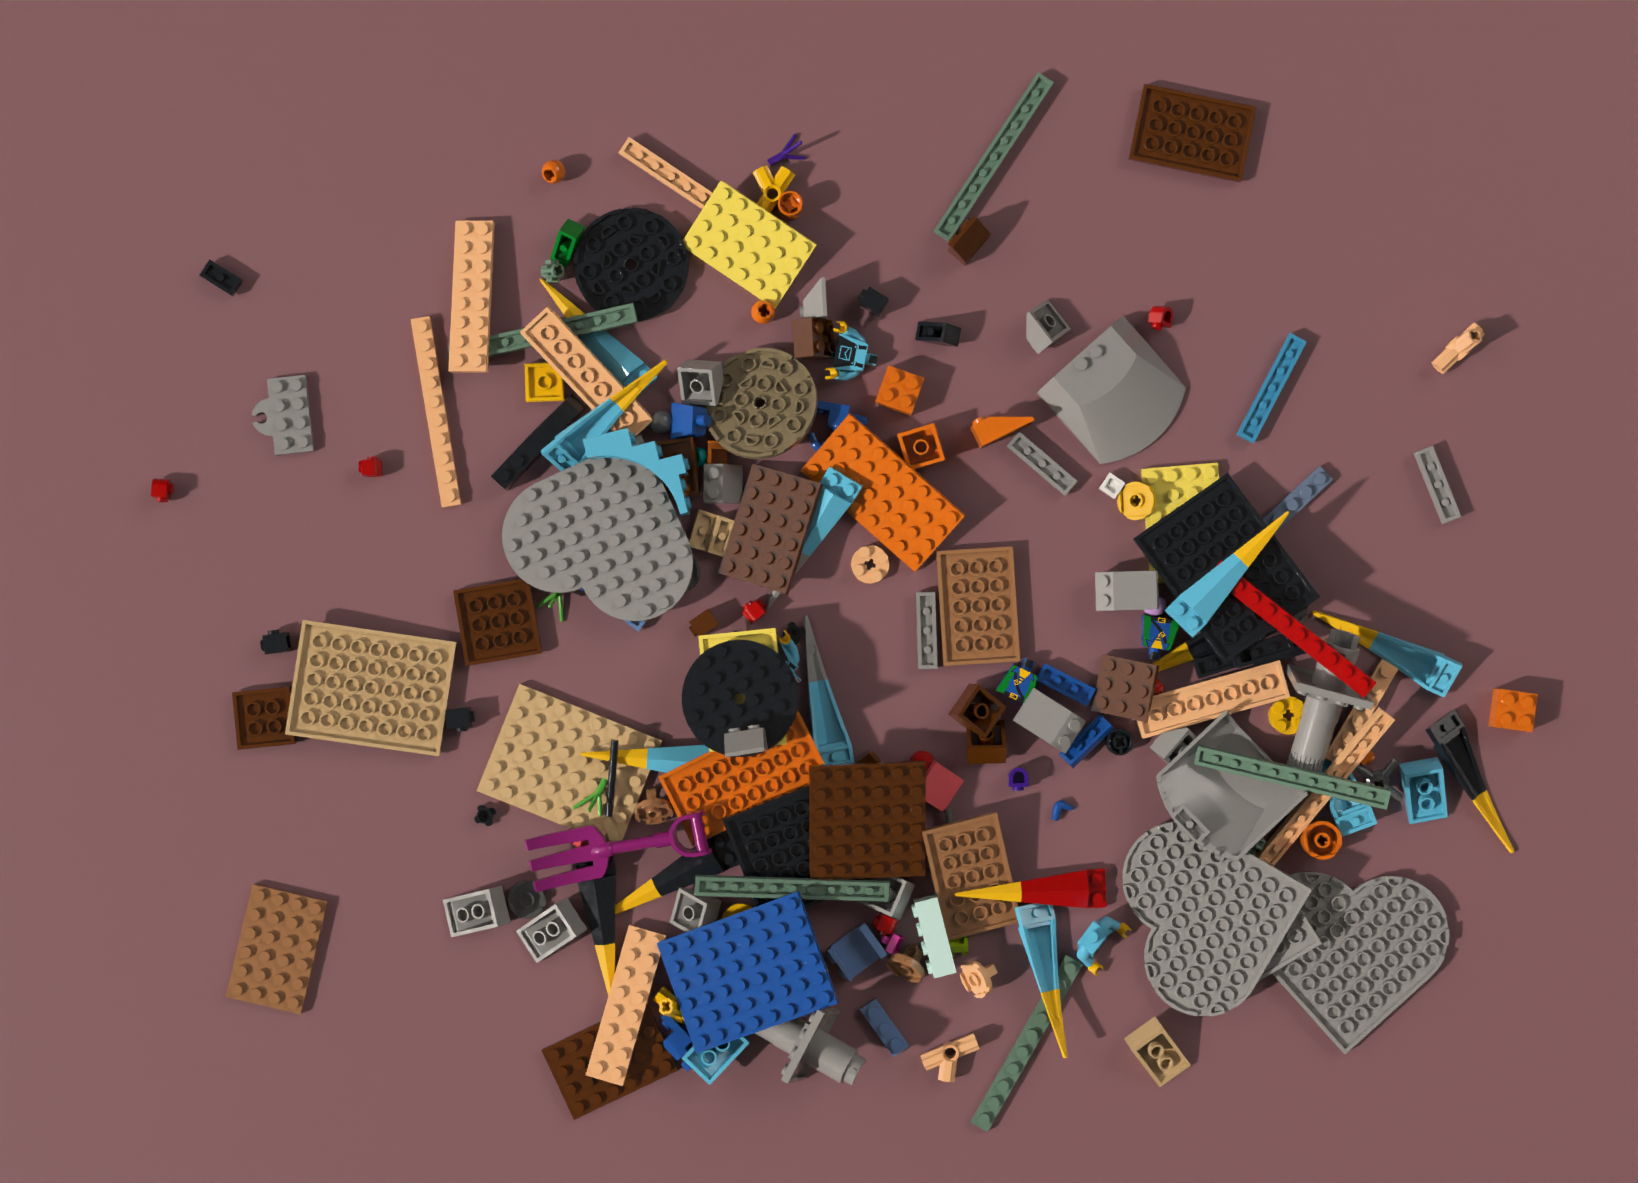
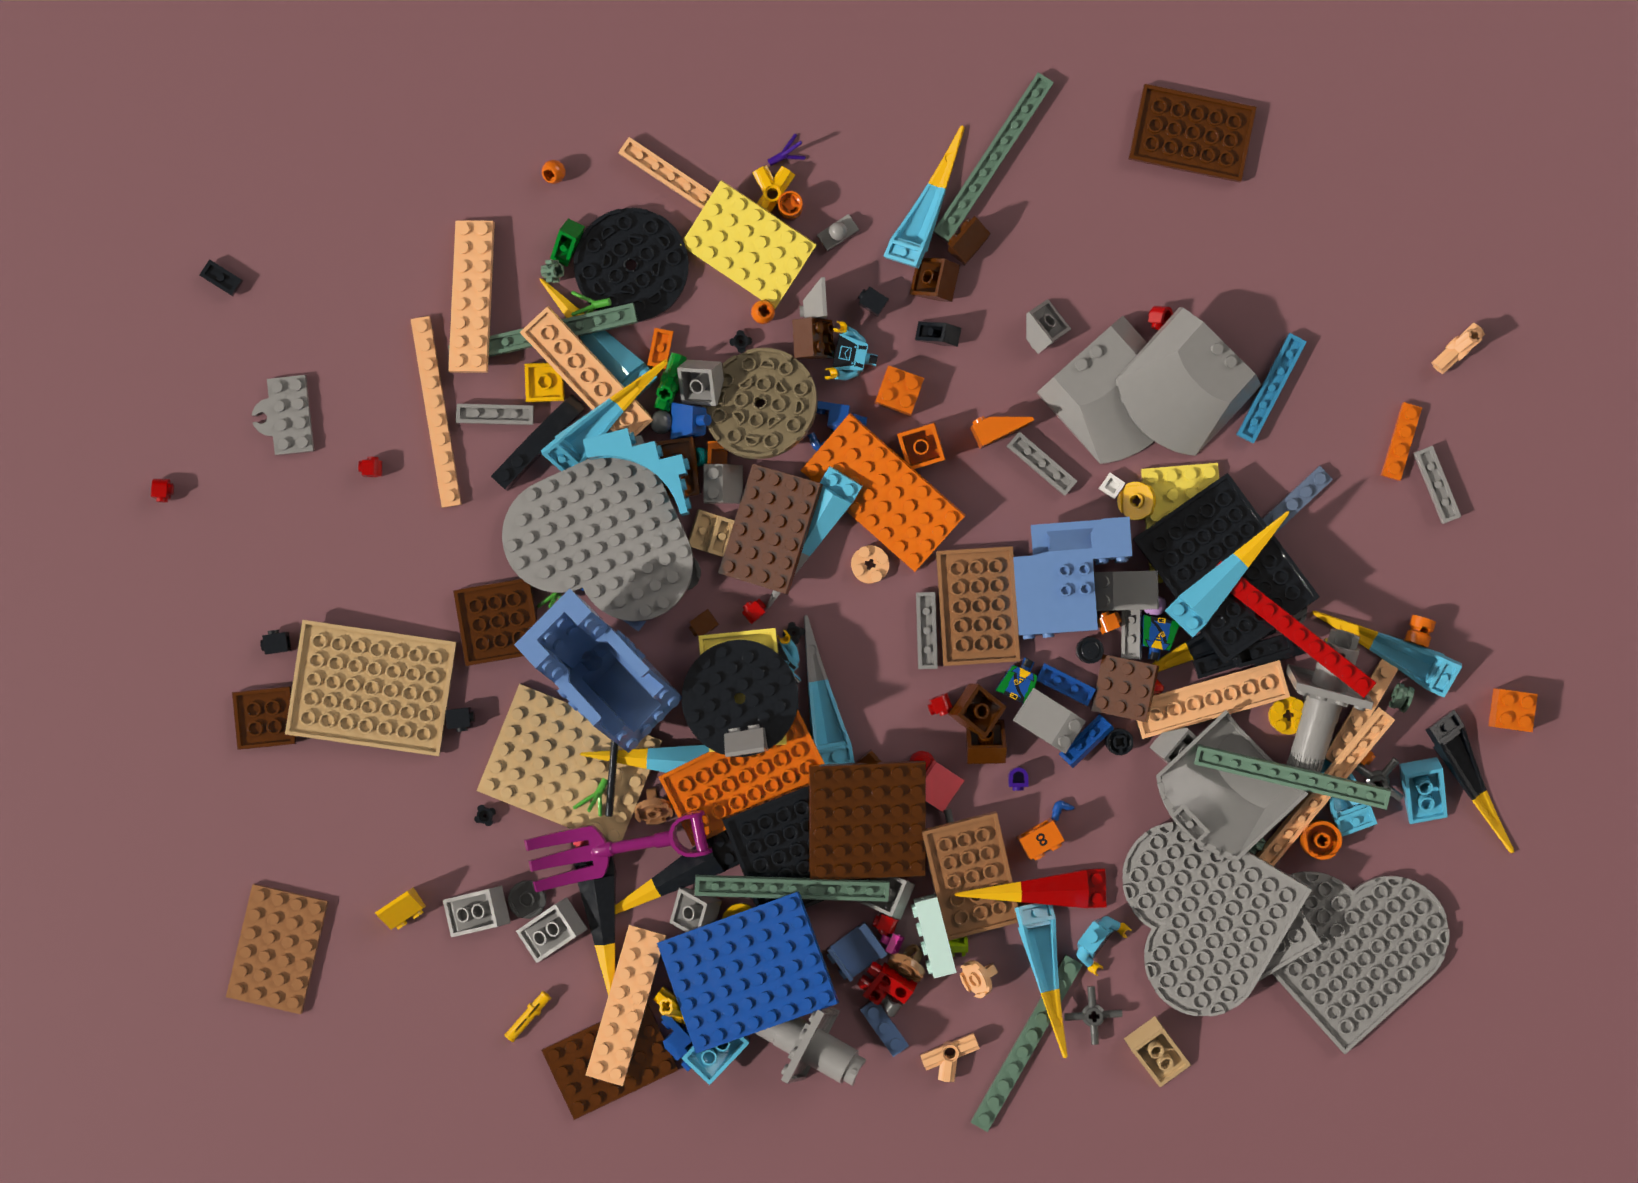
(401, 908): none -> yellow slope
(495, 414): none -> light grey plate
(513, 1032): none -> yellow pin
(594, 304): none -> bright green plant
(598, 671): none -> medium blue piece
(660, 347): none -> orange plate
(669, 383): none -> green piece
(740, 336): none -> black plate
(838, 232): none -> light grey tile
(886, 981): none -> red hips
(917, 228): none -> medium azure plate
(935, 279): none -> reddish brown slope
(940, 705): none -> red plate
(1040, 839): none -> orange brick
(1058, 580): none -> medium blue piece
(1084, 1015): none -> dark grey bar
(1089, 650): none -> black wheel
(1108, 622): none -> orange plate
(1131, 634): none -> light grey plate
(1185, 384): none -> light grey windscreen
(1401, 441): none -> orange plate
(1401, 697): none -> sand green wheel
(1419, 624): none -> orange wheel

